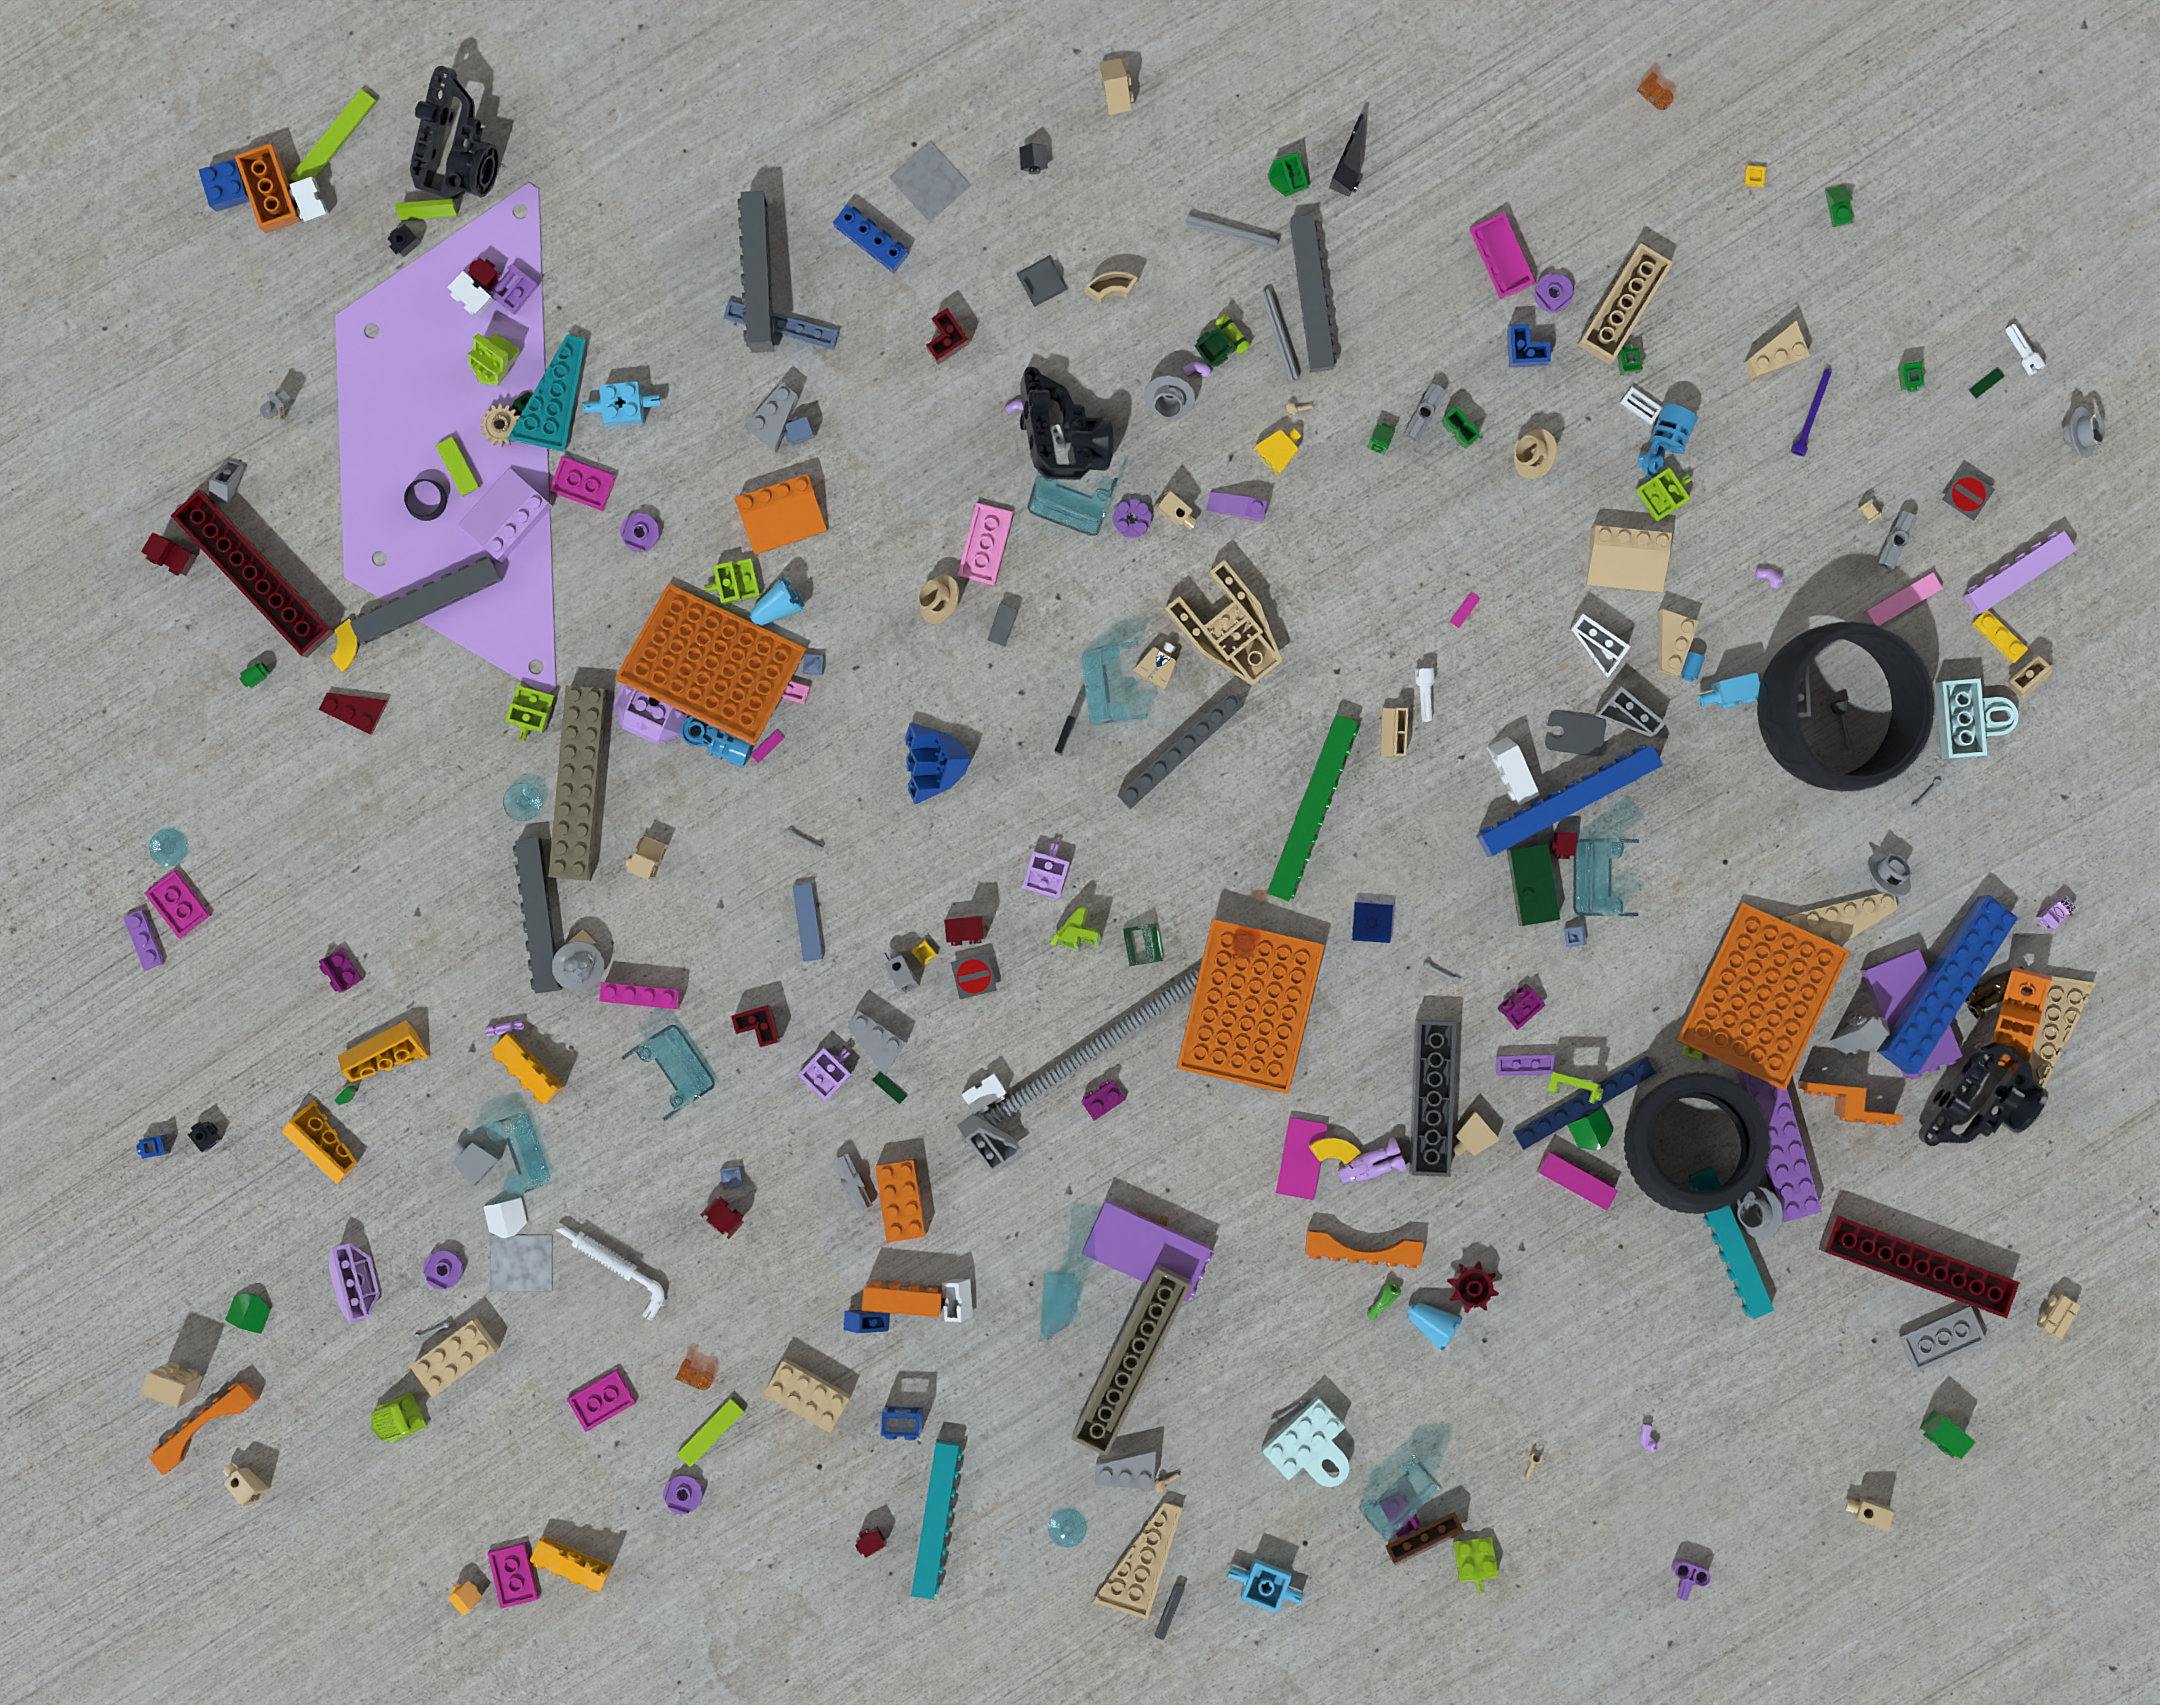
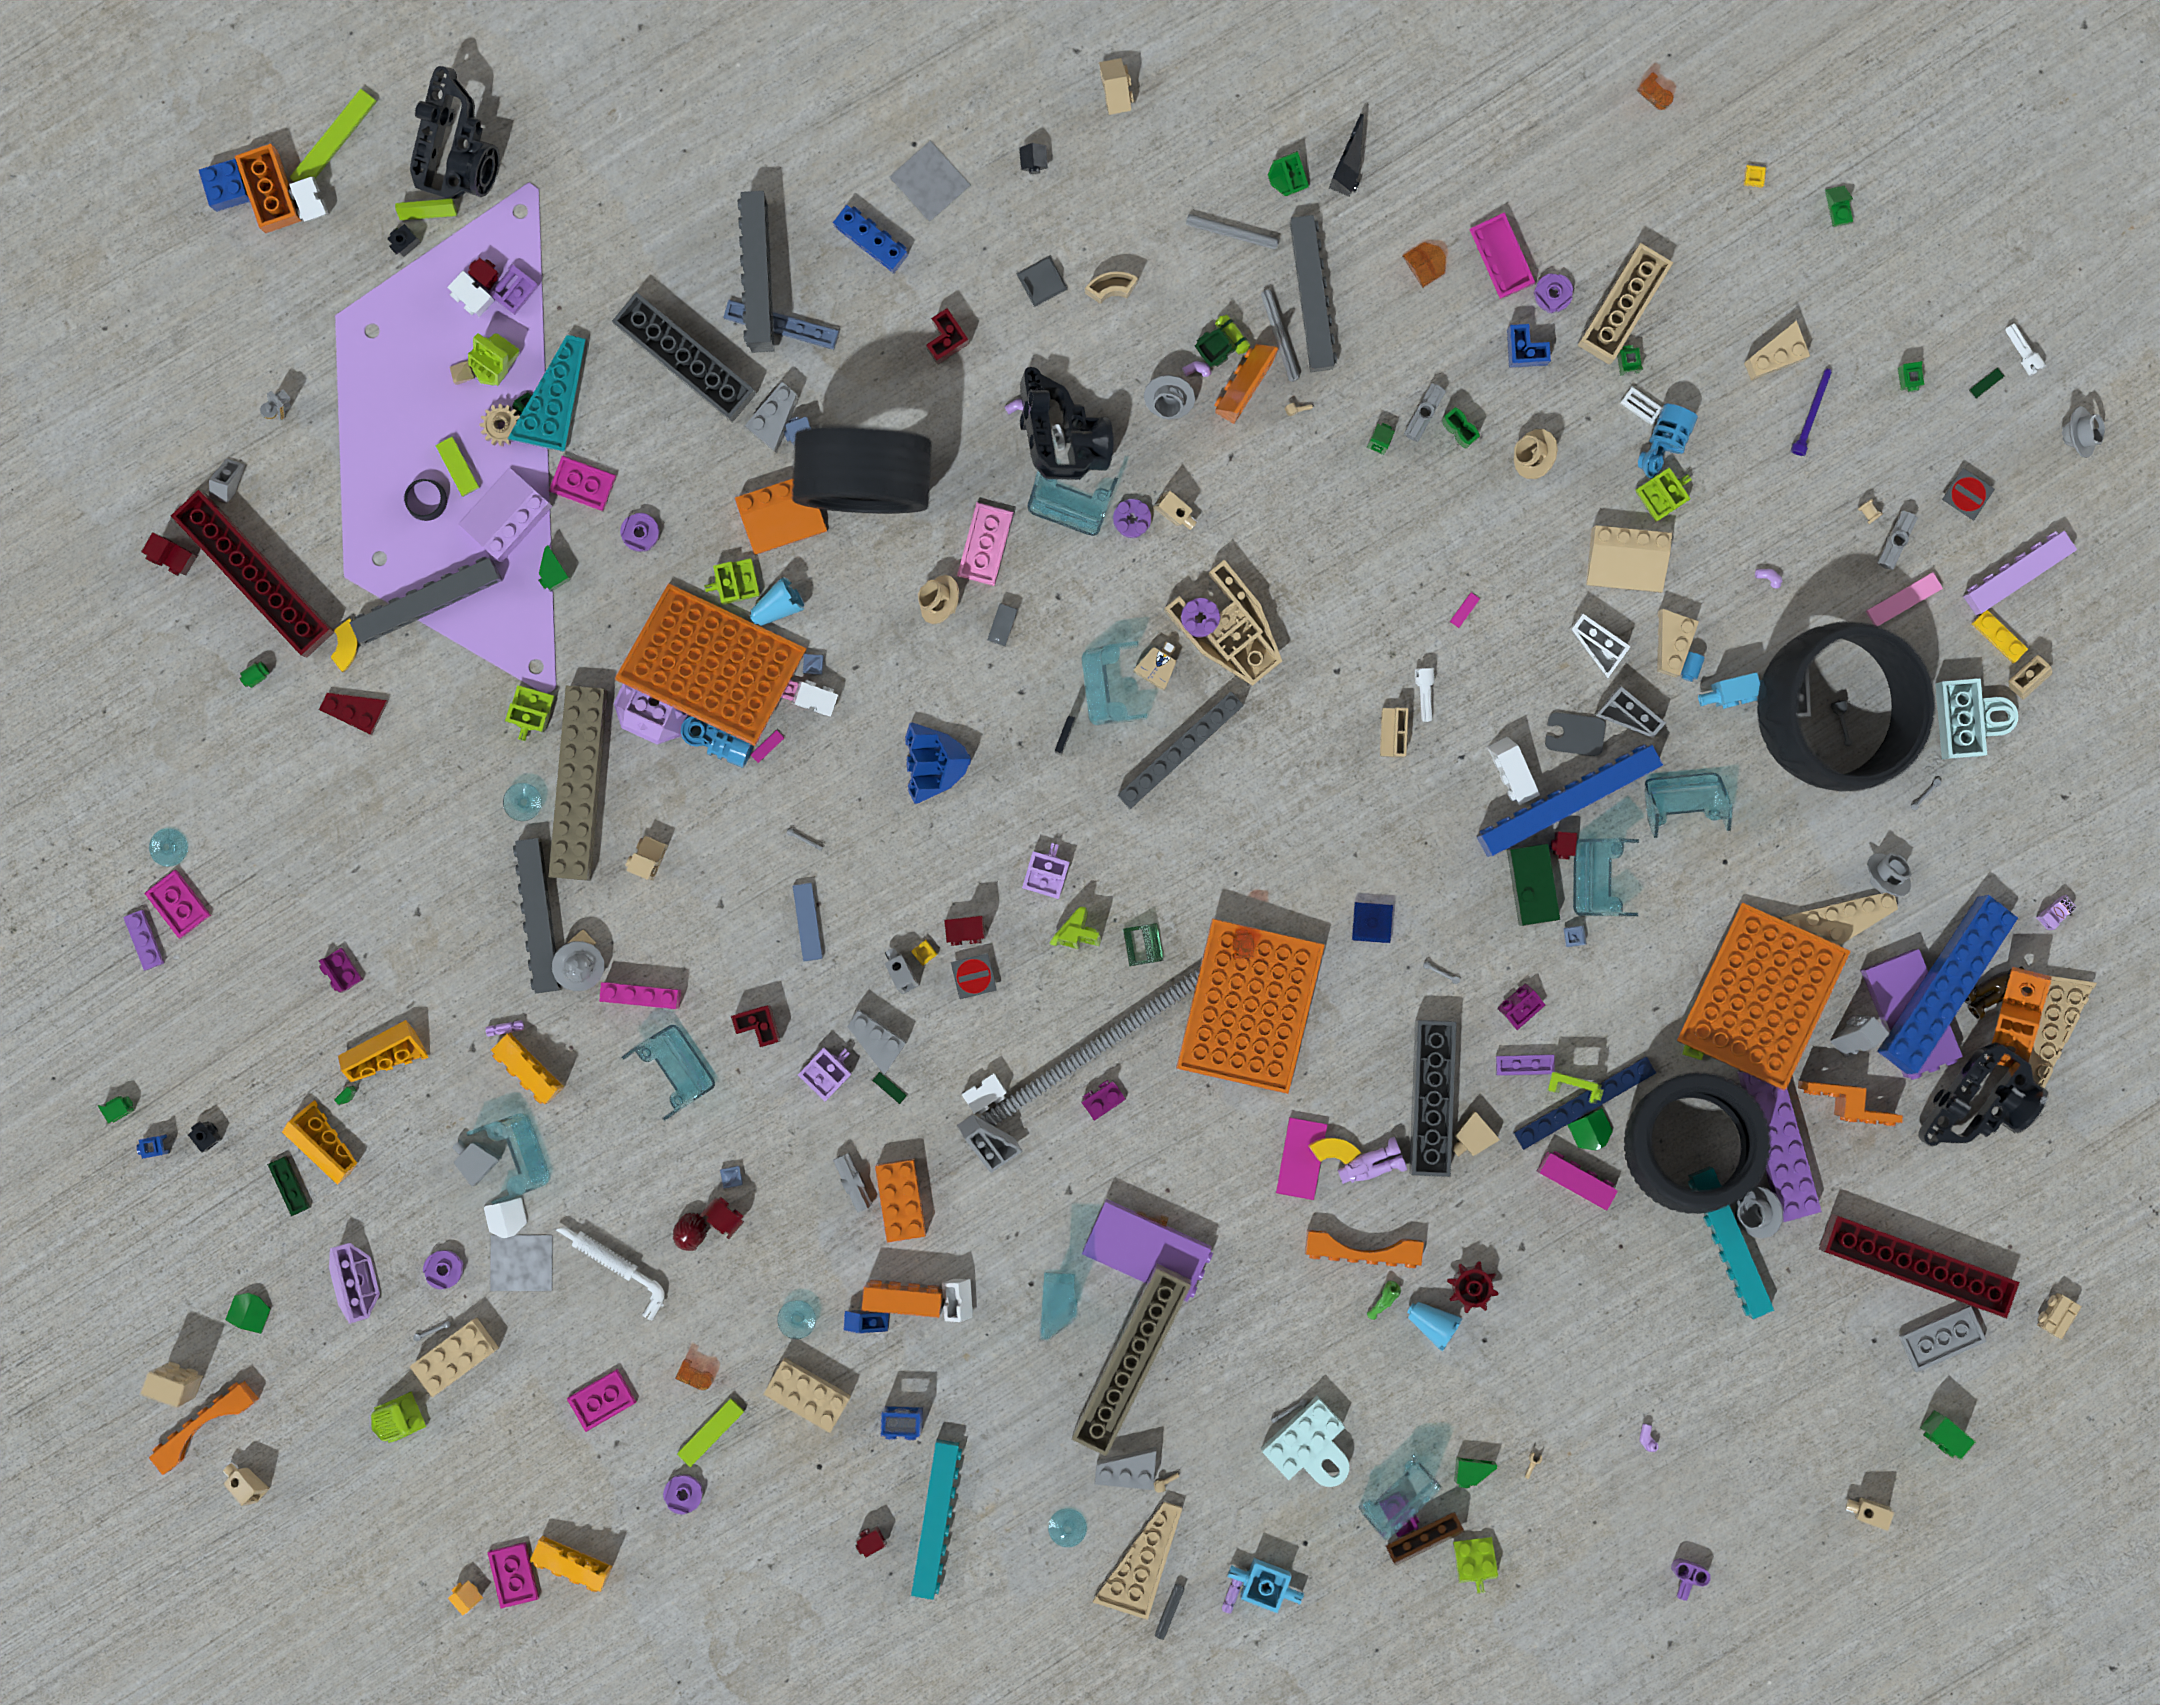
(116, 1108): none -> green window
(288, 1186): none -> dark green tile
(461, 373): none -> tan slope
(551, 571): none -> green slope
(611, 397): medium azure brick -> none
(684, 357): none -> dark grey brick
(689, 1231): none -> dark red hair
(789, 1326): none -> clear light blue dish
(821, 699): none -> white brick
(861, 469): none -> black tyre
(1208, 625): none -> medium lavender plate
(1231, 1596): none -> lavender axle
(1237, 506): medium lavender slope -> none
(1246, 382): none -> orange slope
(1278, 449): yellow torso -> none
(1312, 807): green brick -> none
(1426, 262): none -> clear orange slope
(1472, 1471): none -> green slope
(1687, 795): none -> clear light blue windscreen

